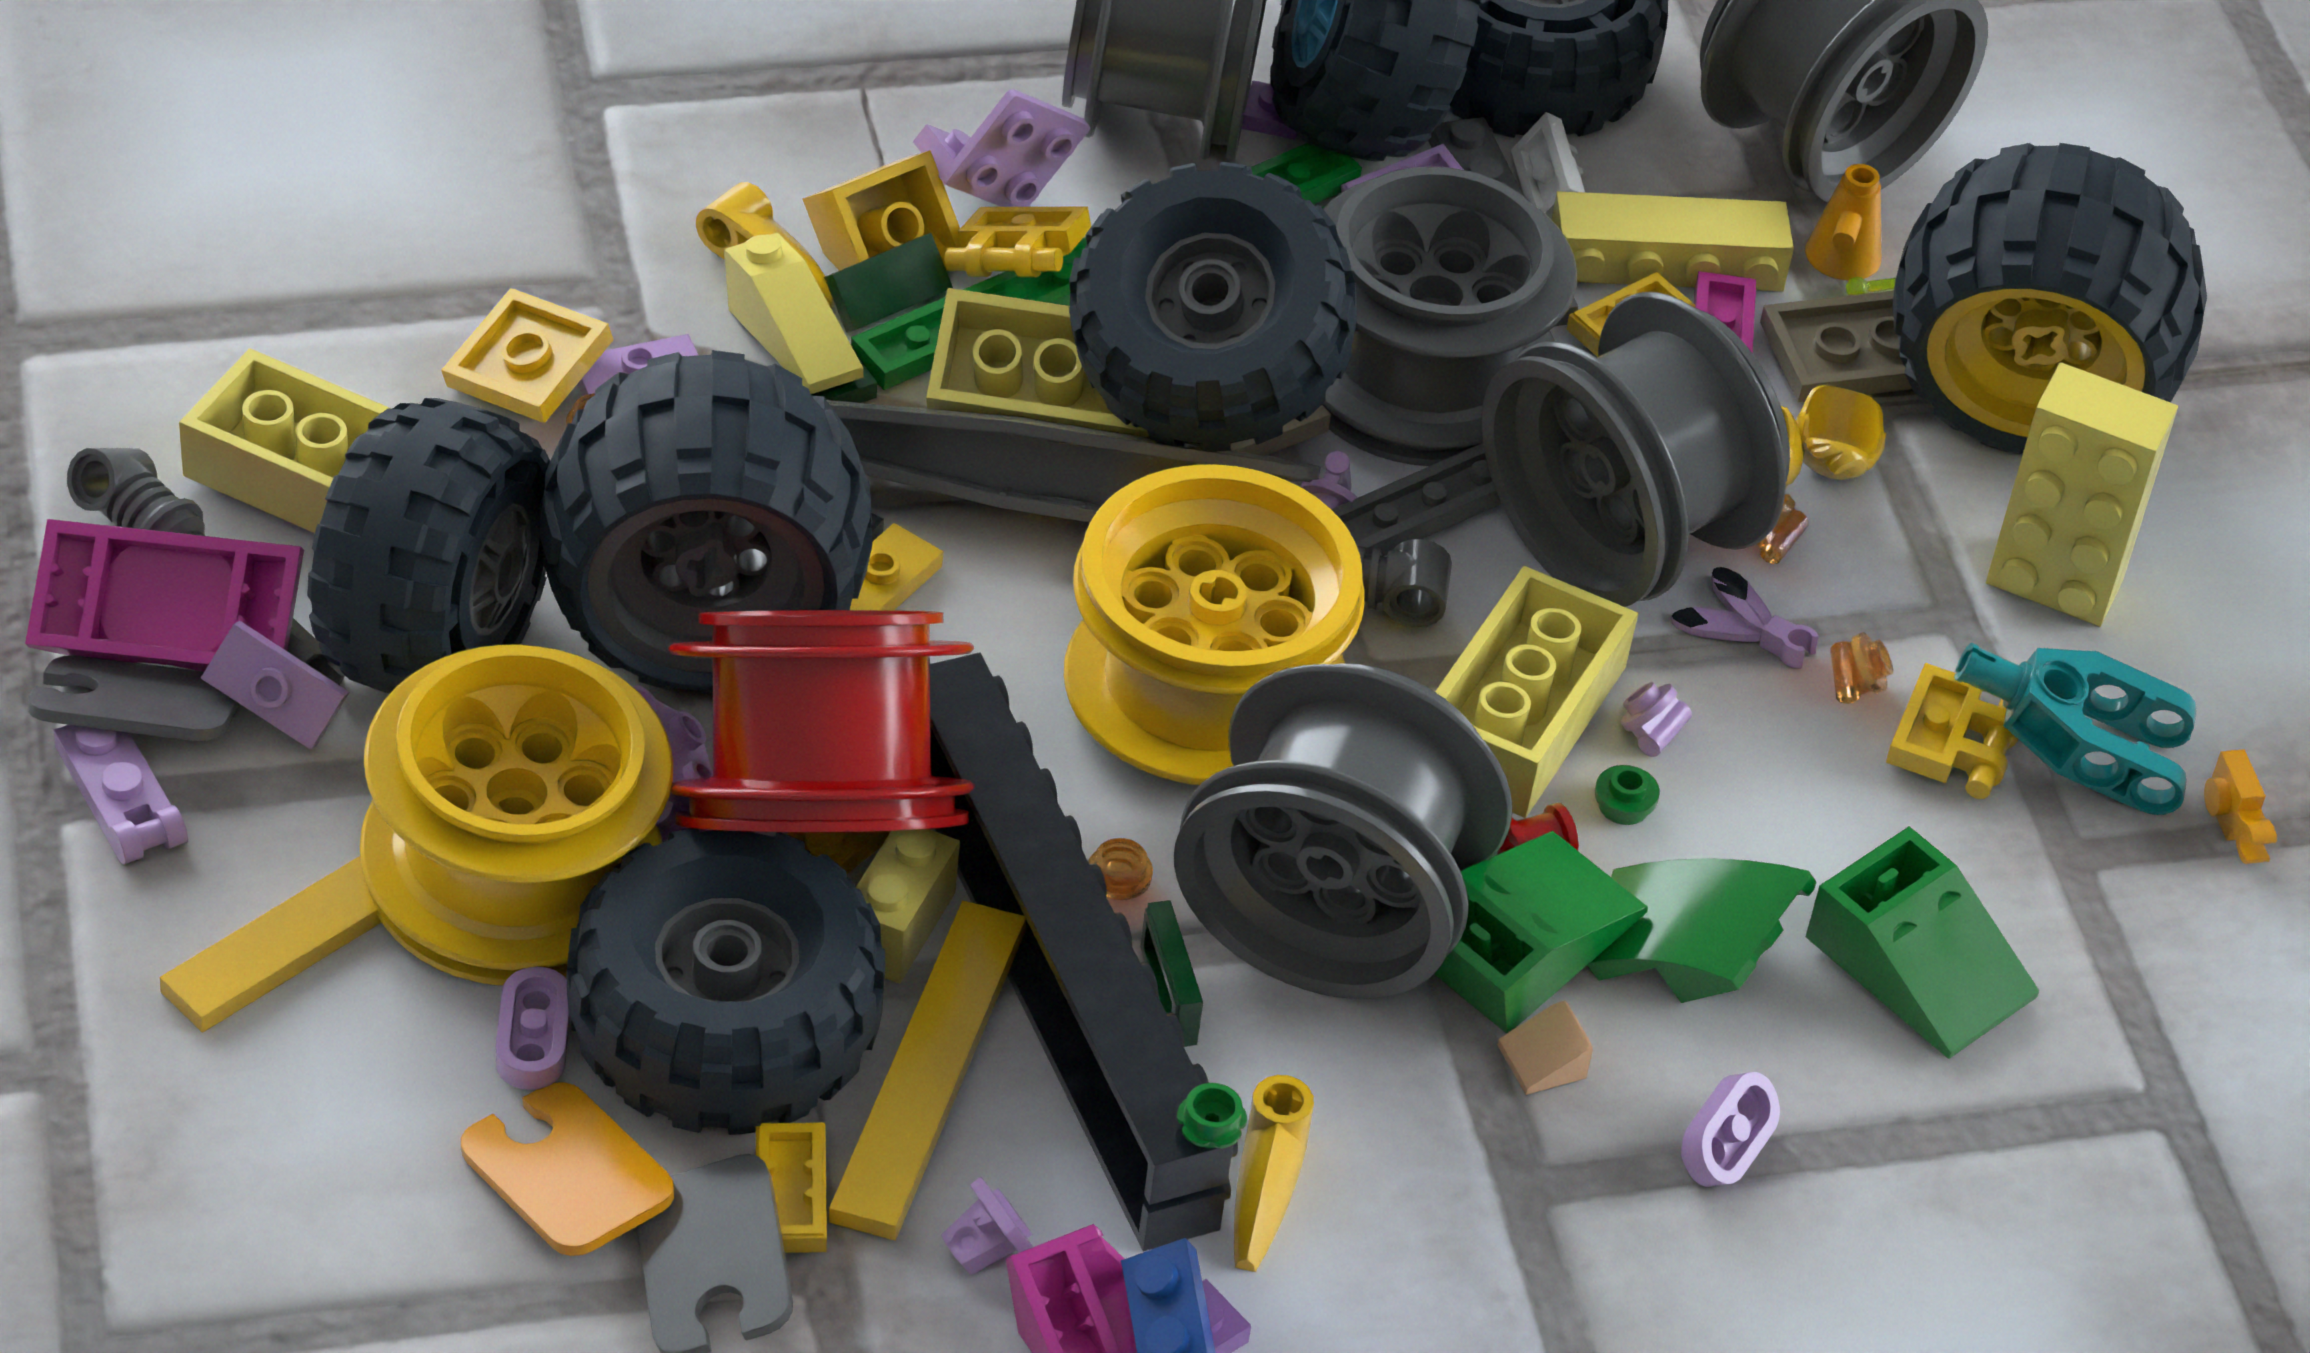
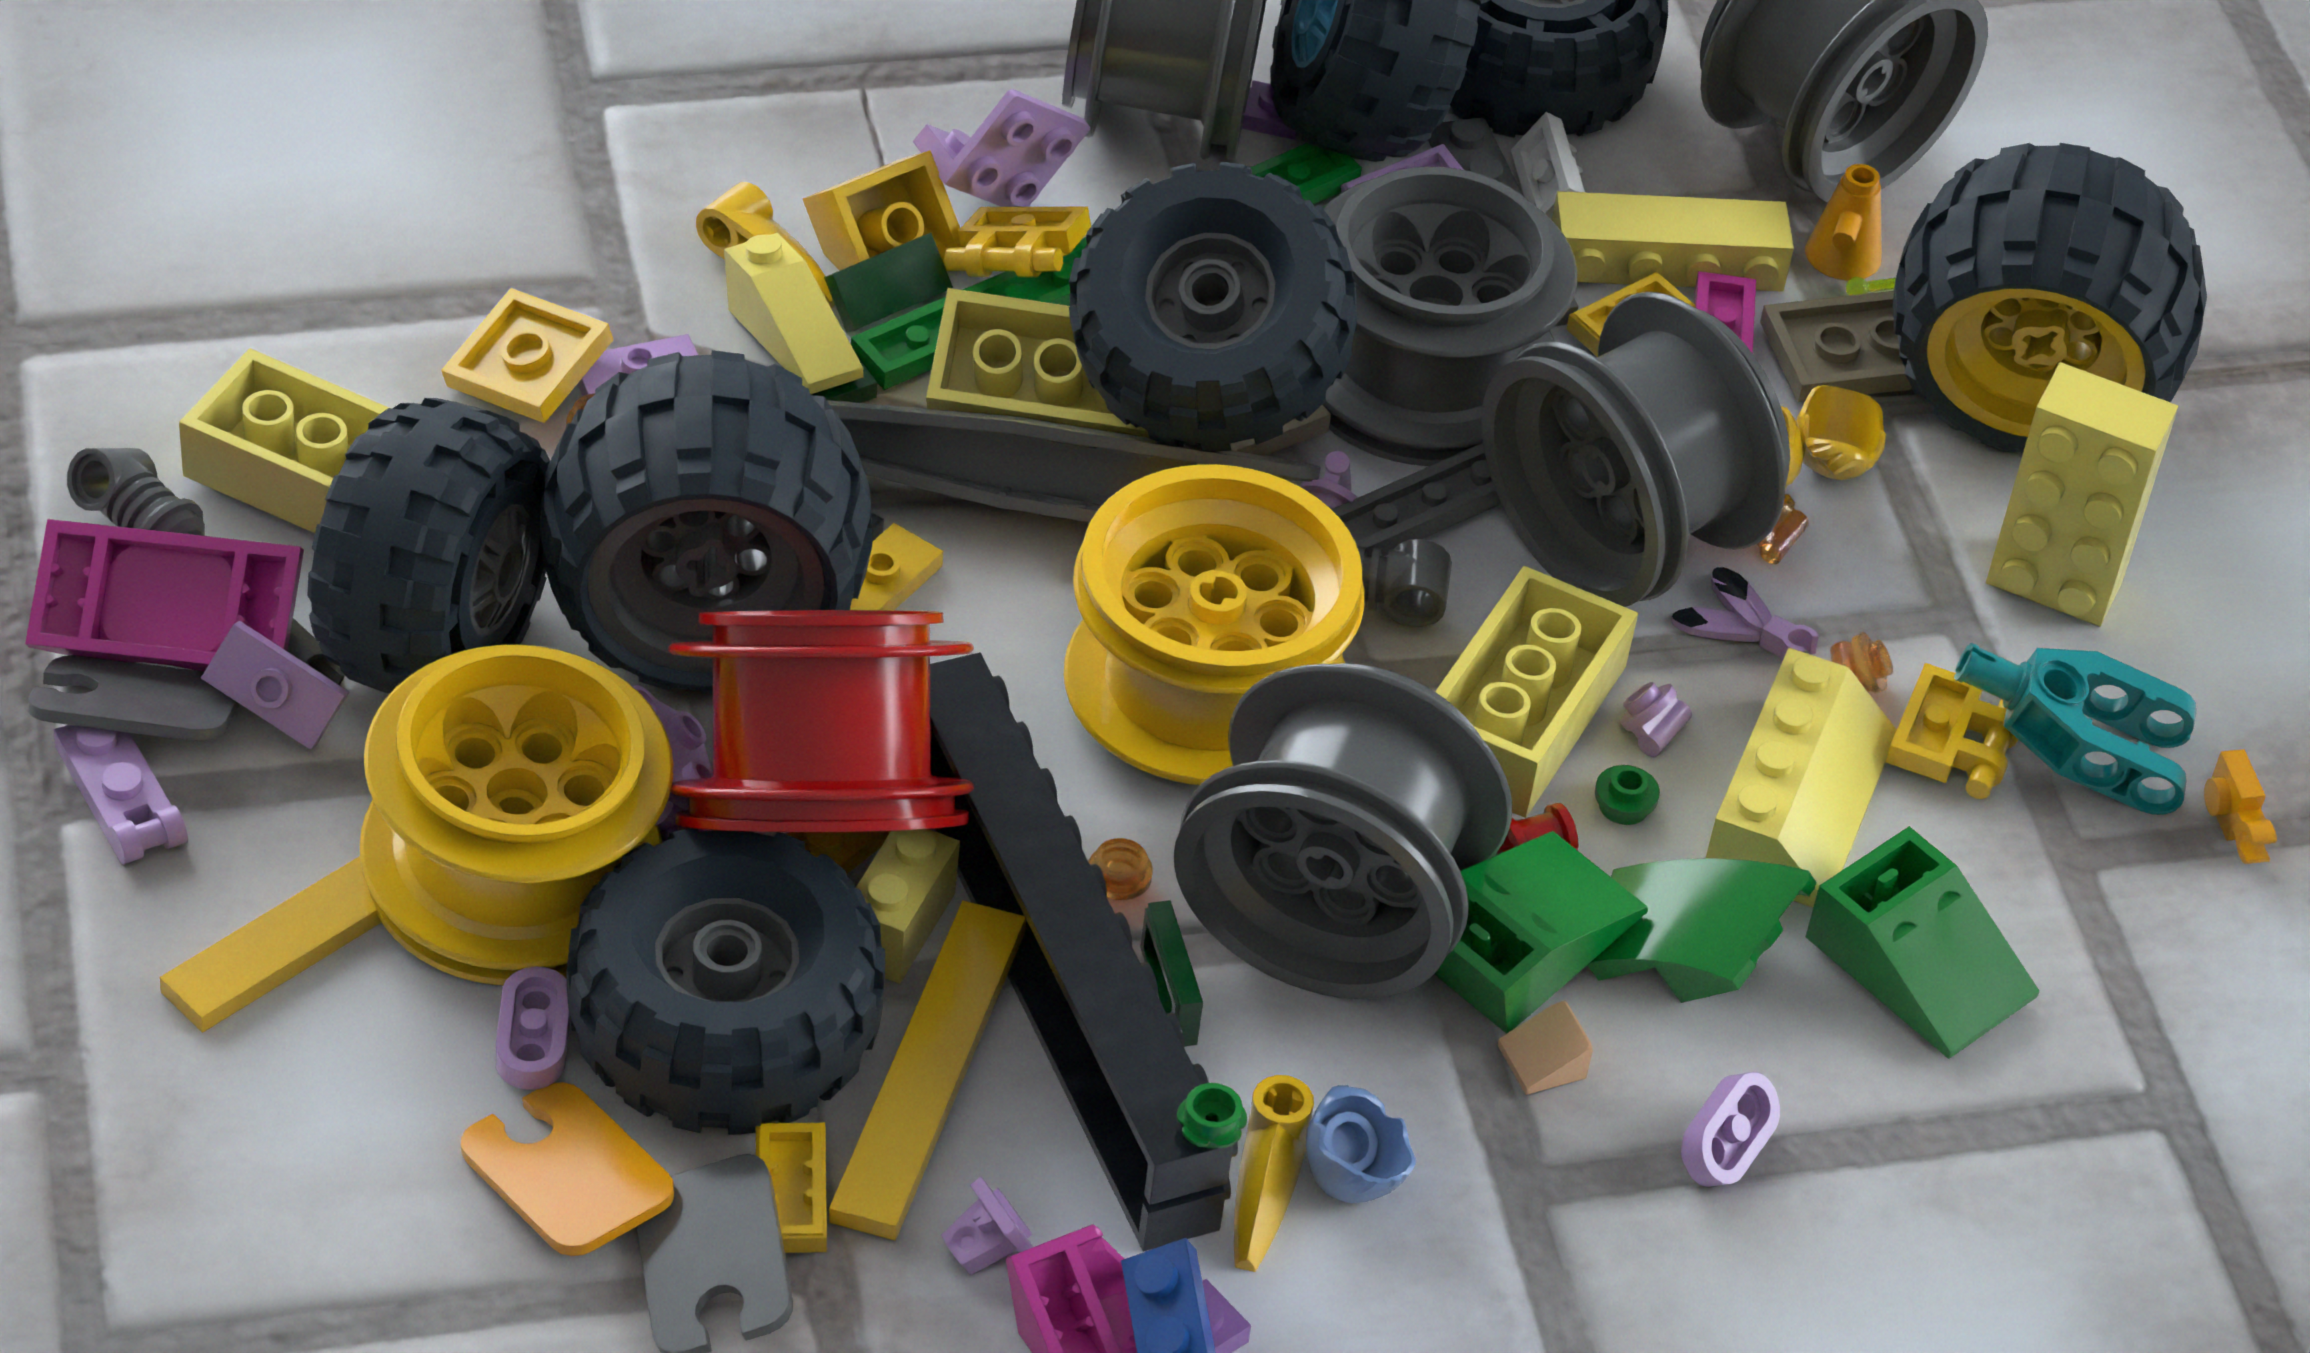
(1356, 1147): none -> medium blue hair
(1805, 772): none -> light yellow slope

